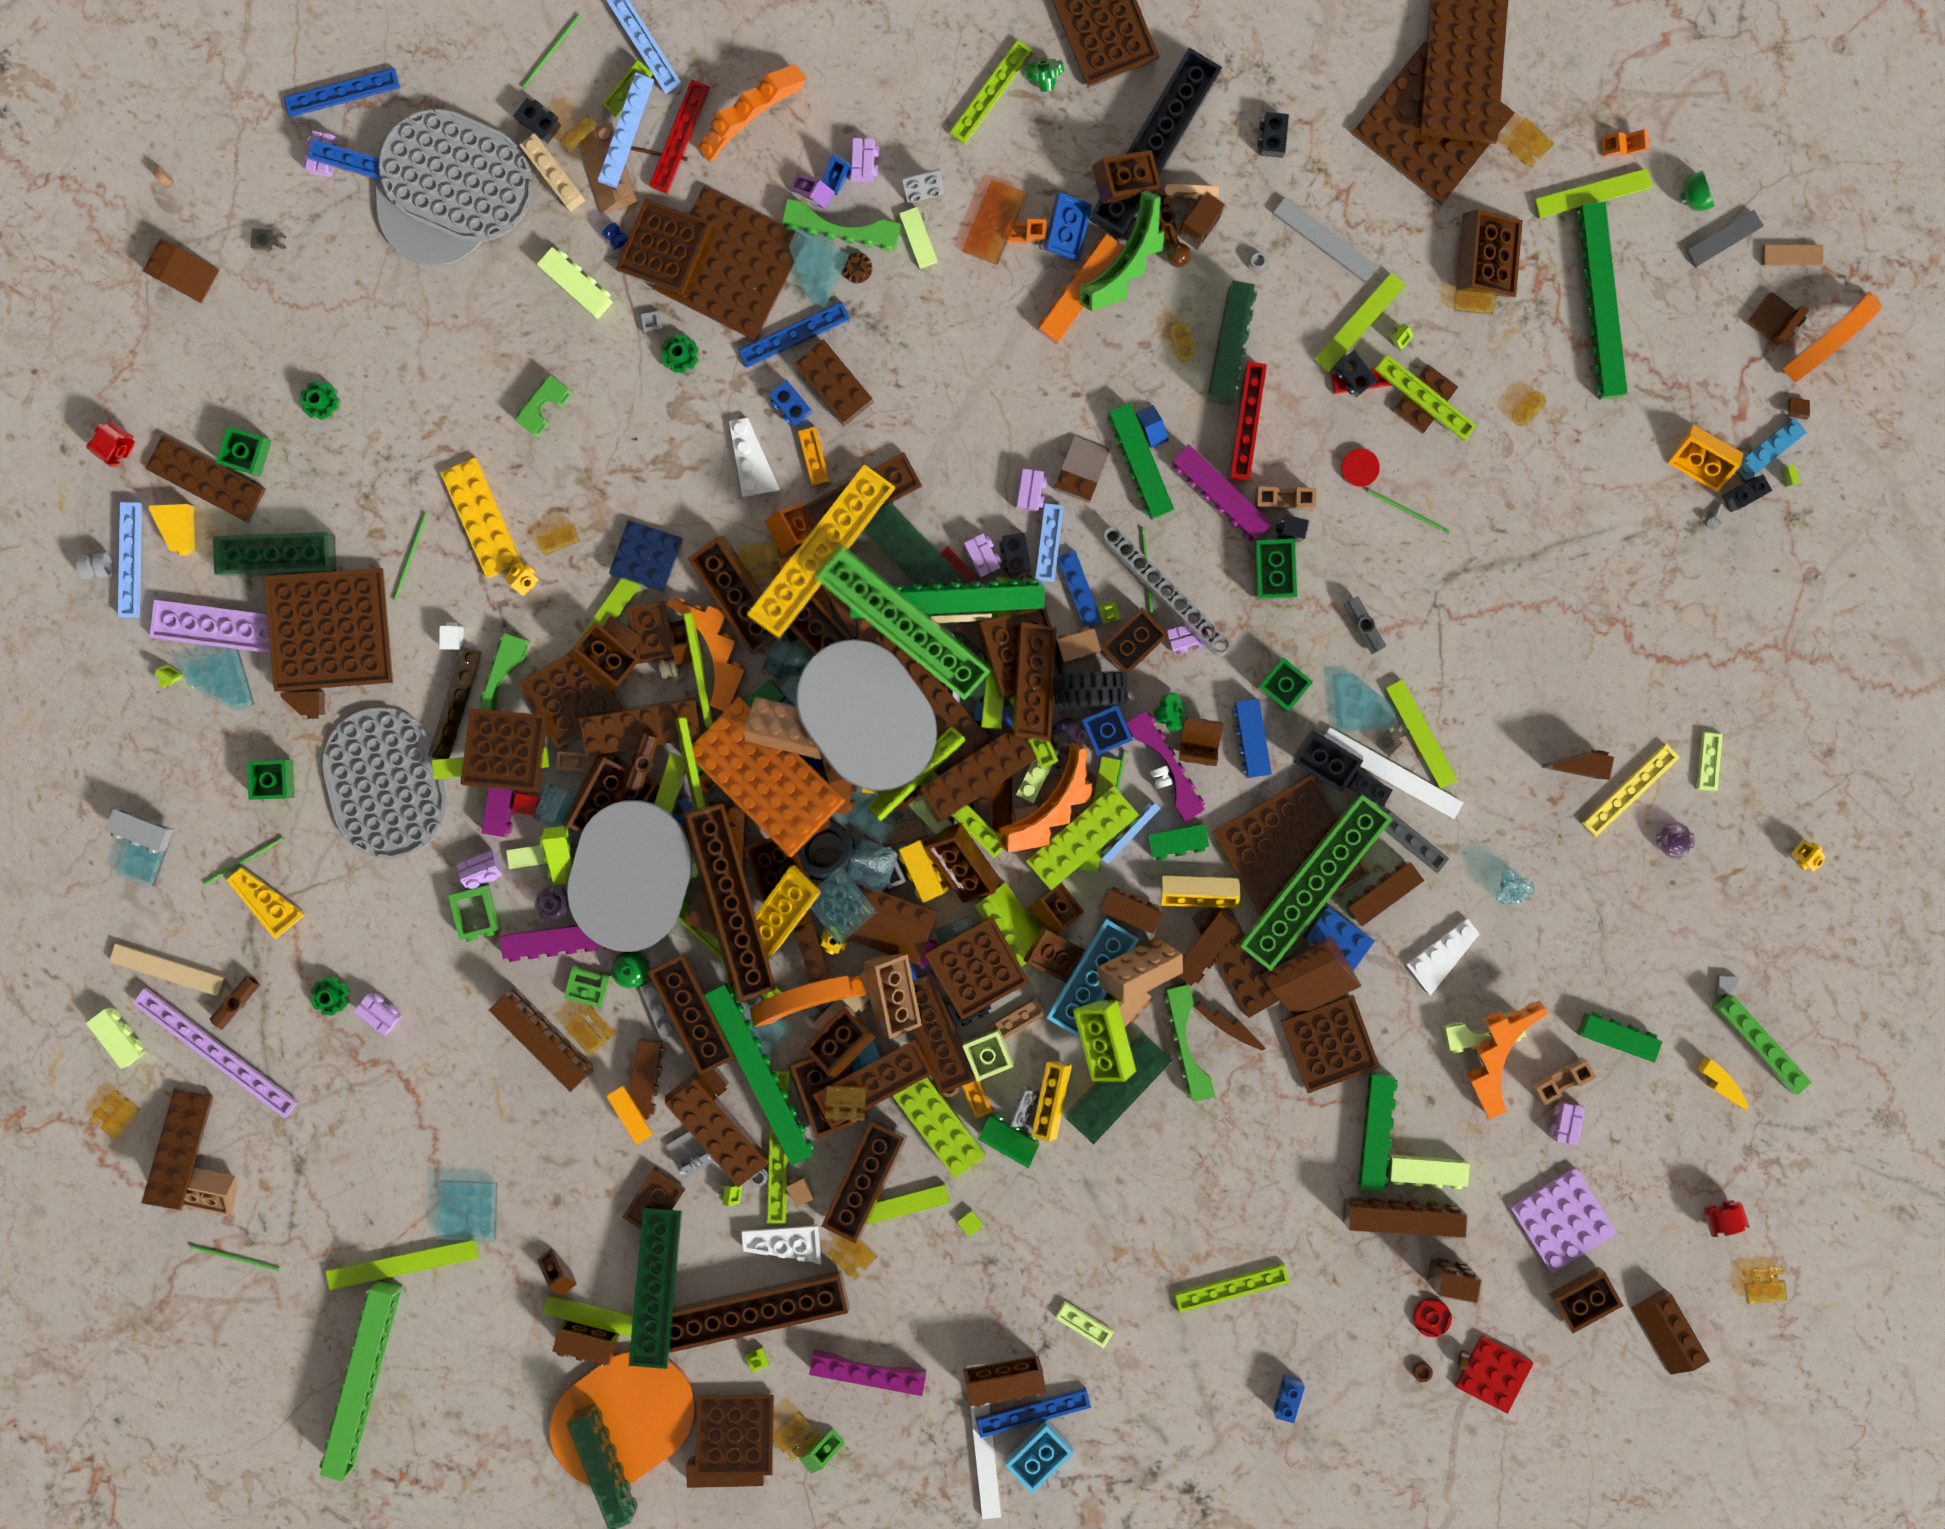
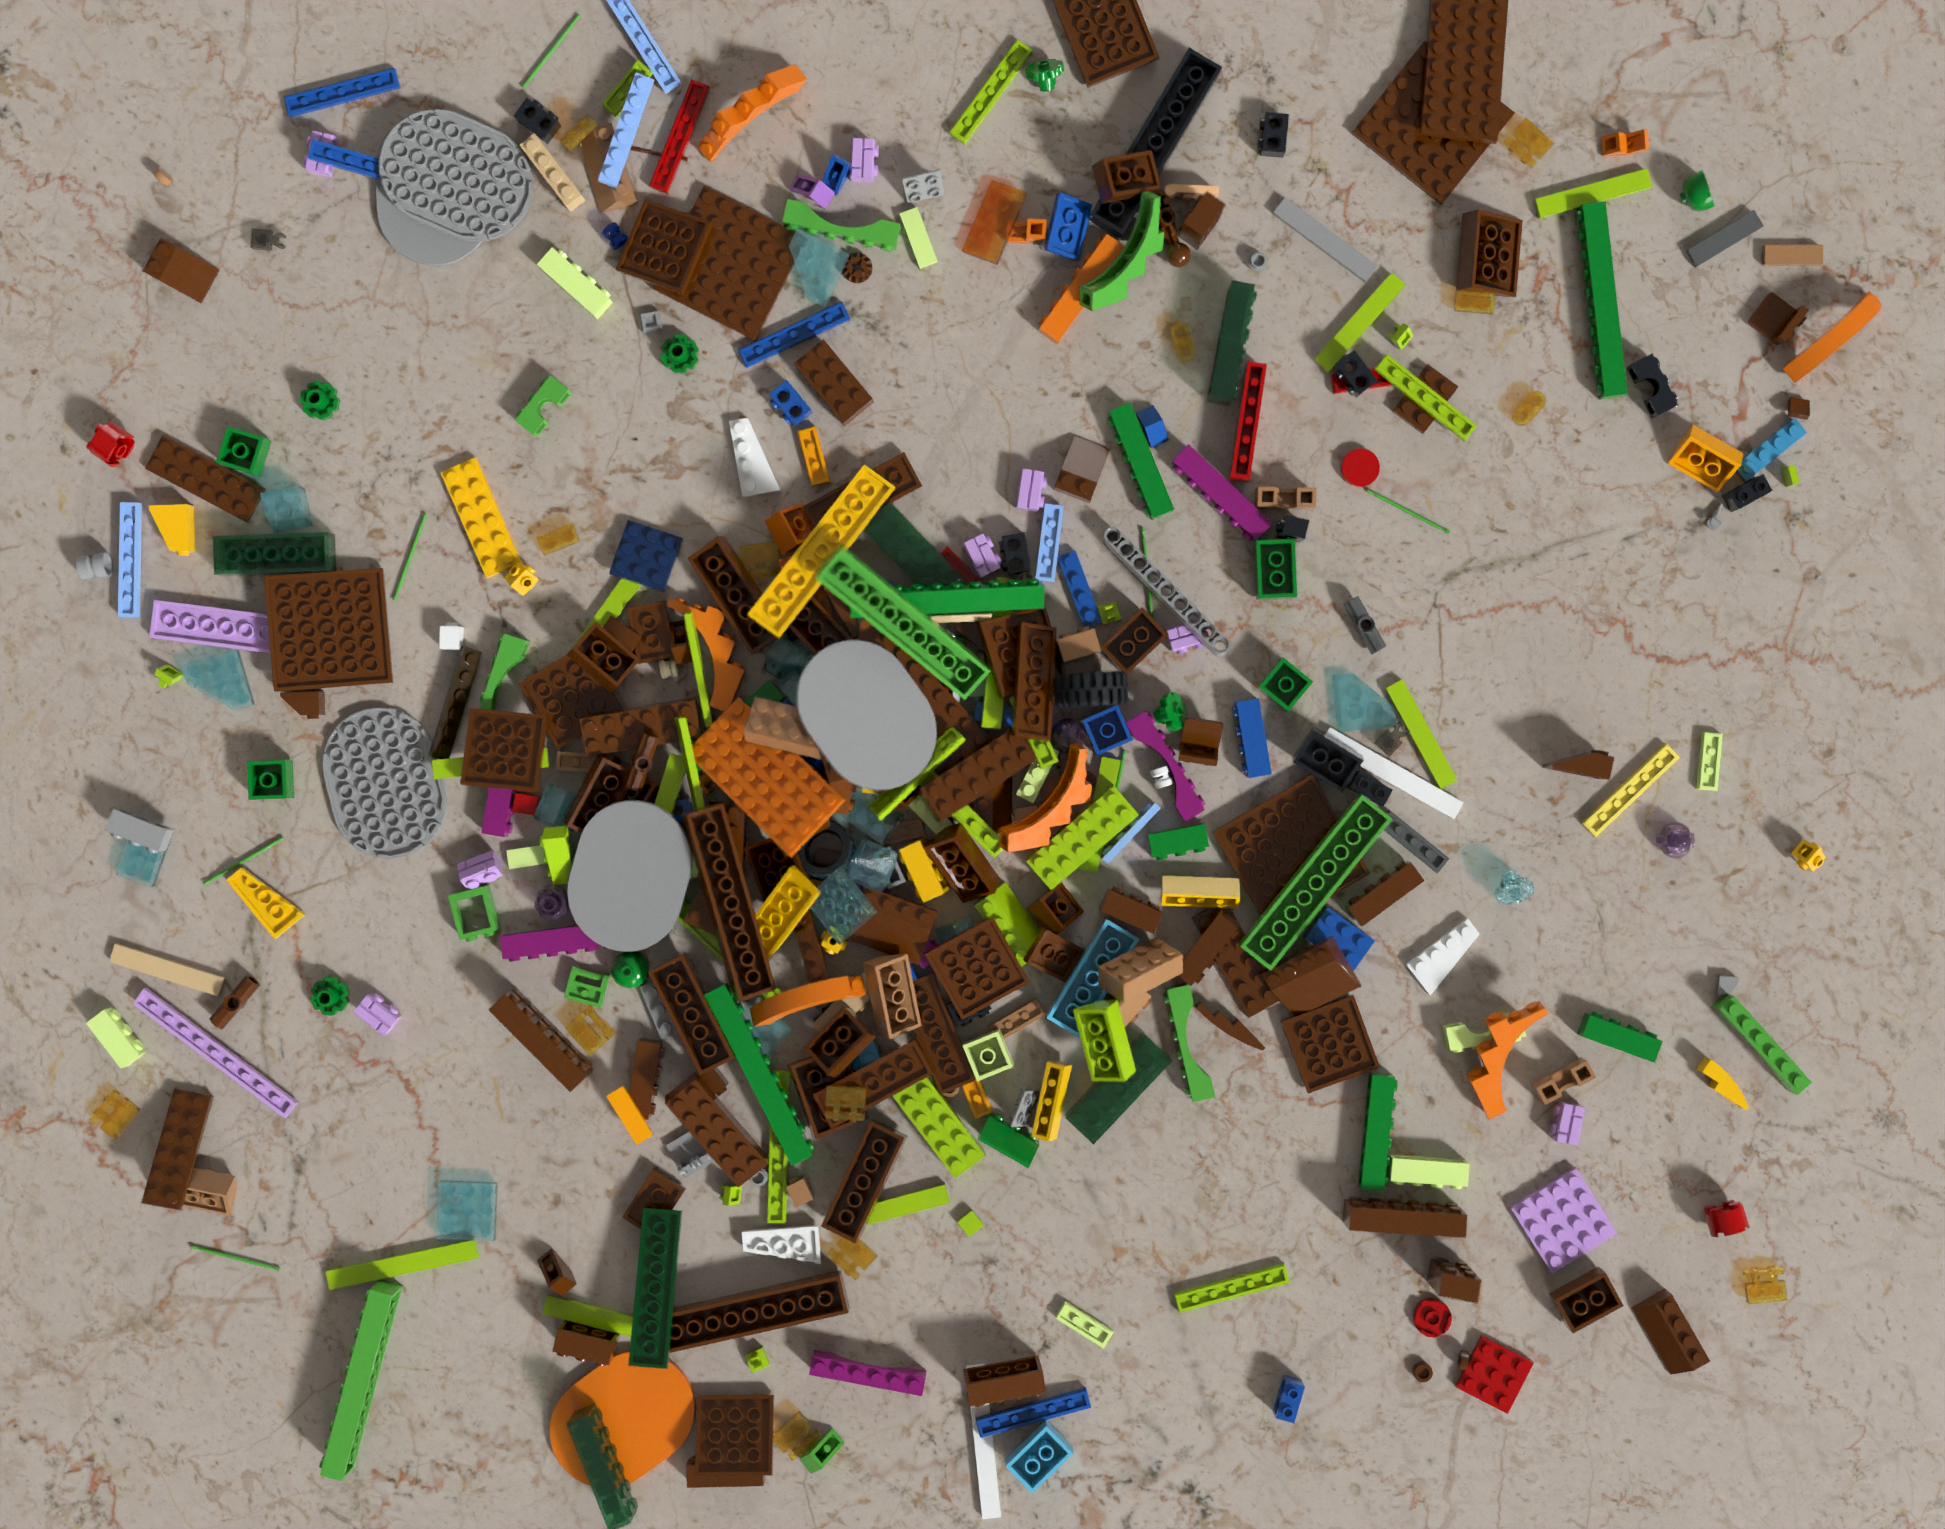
(287, 509): none -> clear light blue slope
(1649, 370): none -> black arch

